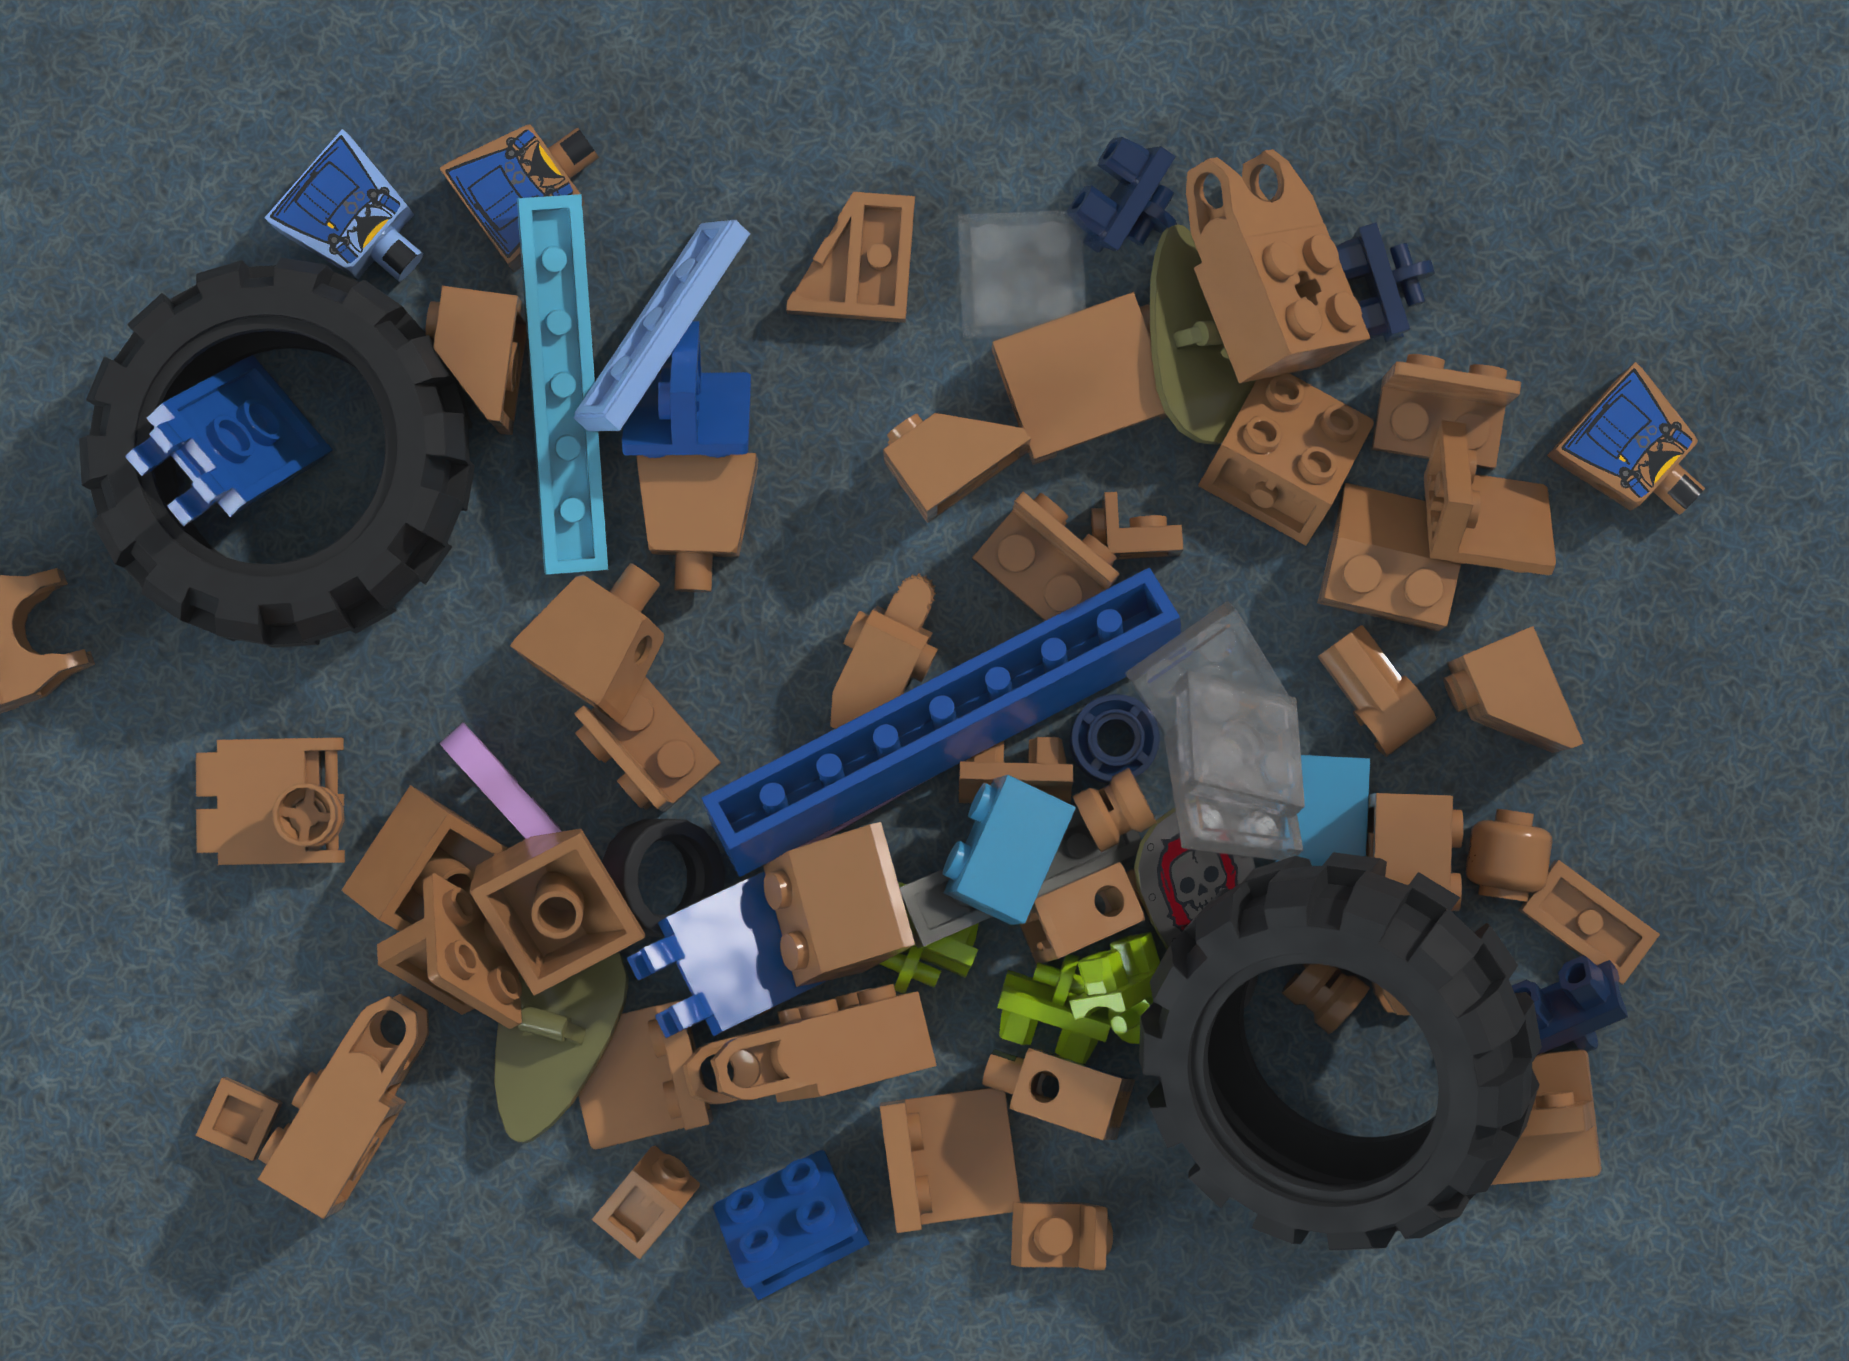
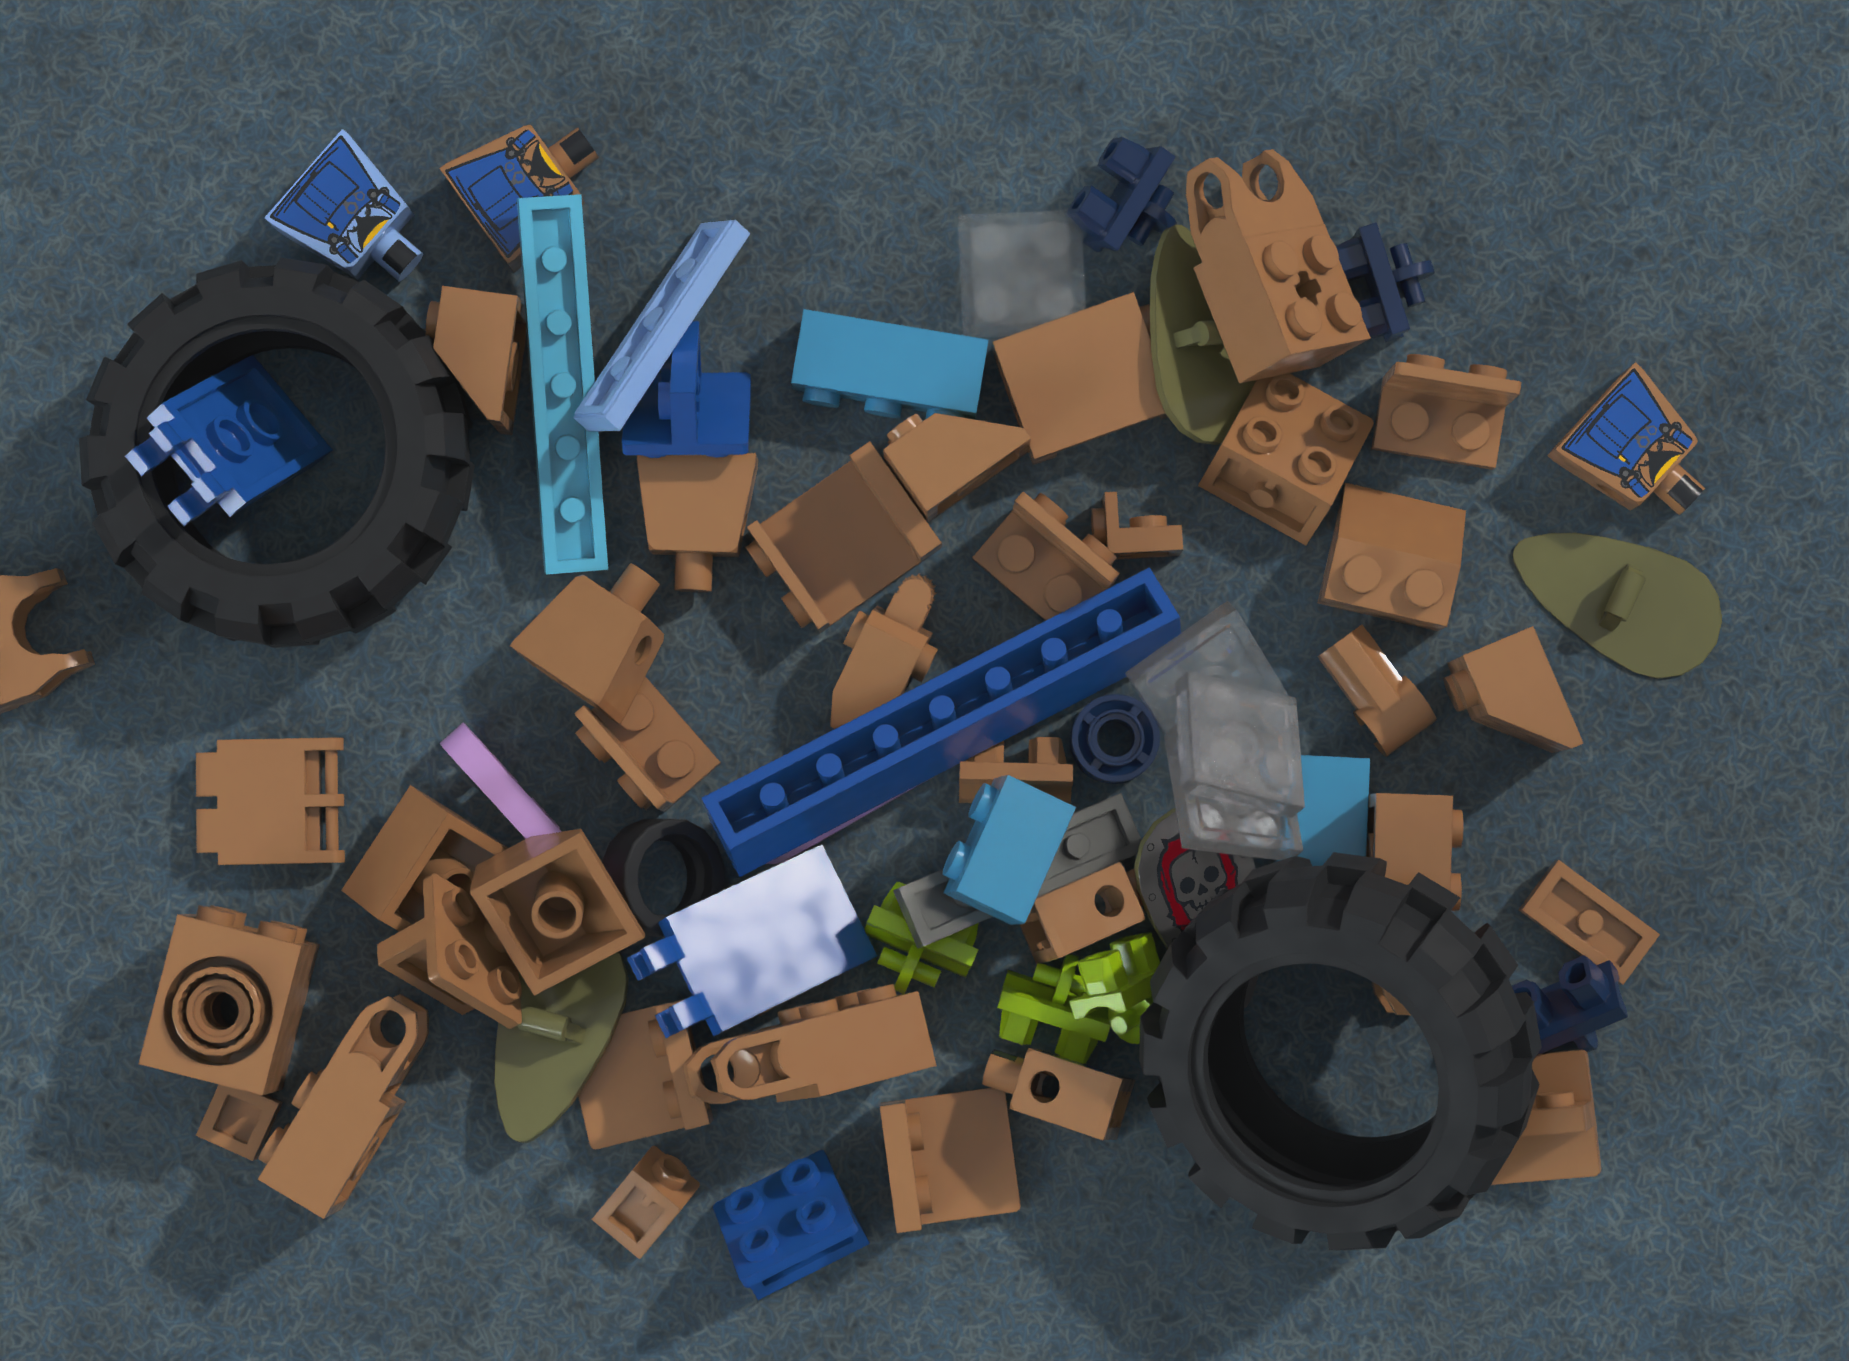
(264, 973): none -> medium nougat brick
(297, 813): medium nougat wheel -> none
(838, 905): medium nougat slope -> none
(843, 540): none -> medium nougat panel
(862, 262): medium nougat wing -> none
(887, 366): none -> dark azure brick
(1060, 1235): medium nougat bracket -> none
(1114, 810): medium nougat wheel -> none
(1326, 993): medium nougat wheel -> none
(1484, 516): medium nougat bracket -> none
(1509, 856): medium nougat head -> none
(1624, 600): none -> olive shield

